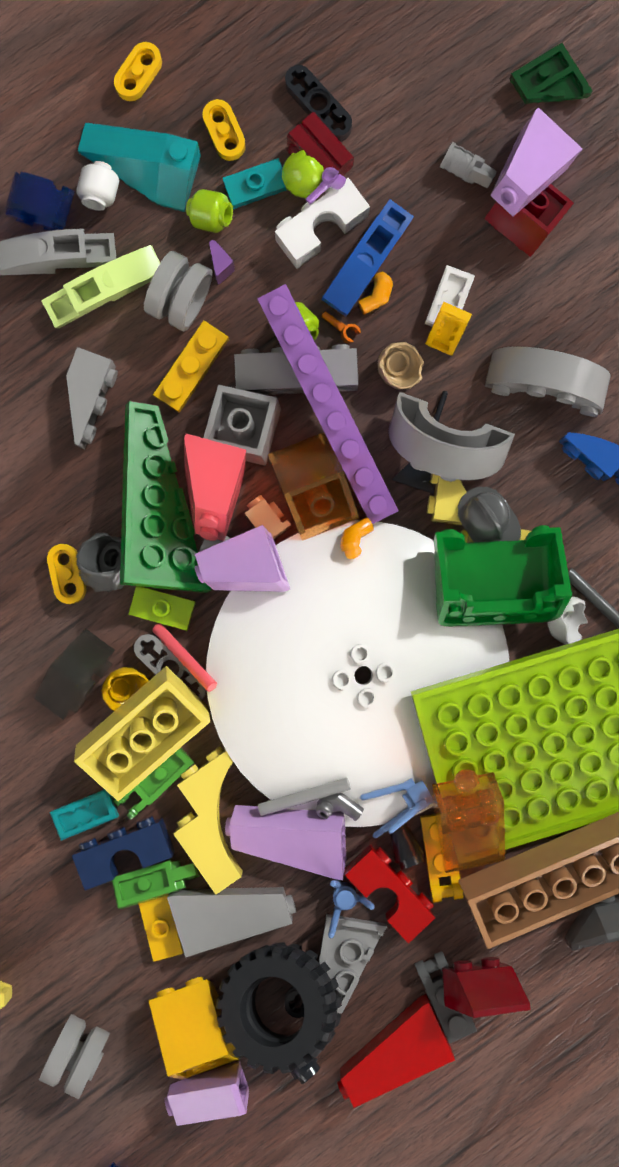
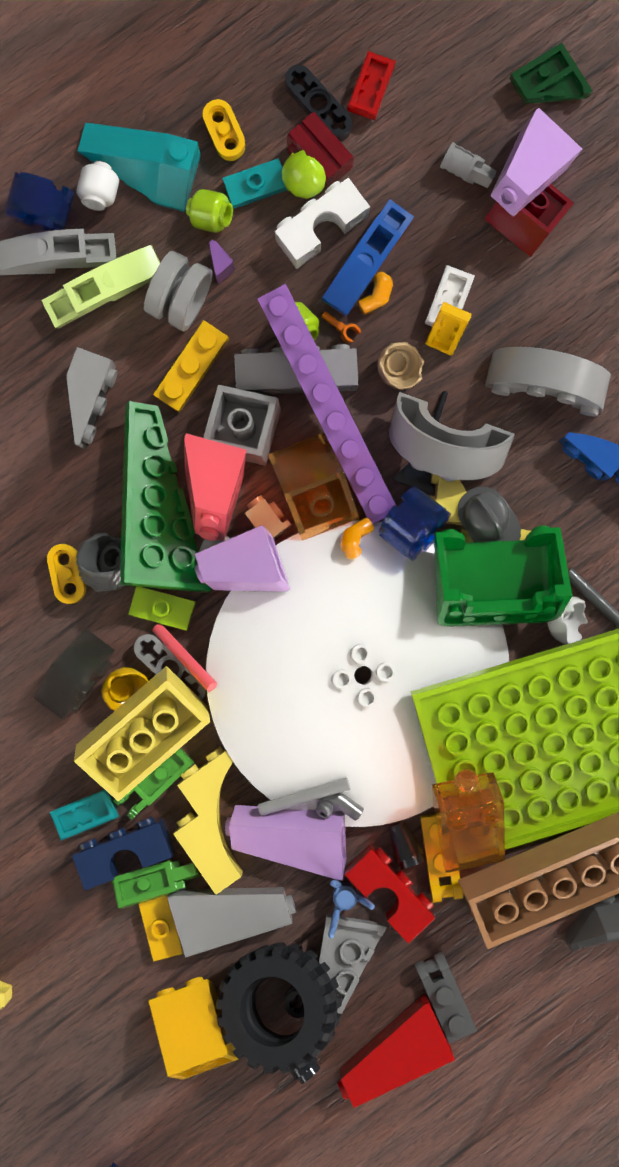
(75, 1056): light grey wheel -> none
(135, 72): yellow plate -> none
(209, 1095): lavender slope -> none
(330, 179): medium lavender hand -> none
(371, 85): none -> red plate
(413, 522): none -> clear blue brick
(416, 798): medium blue plant -> none
(483, 988): dark red slope -> none

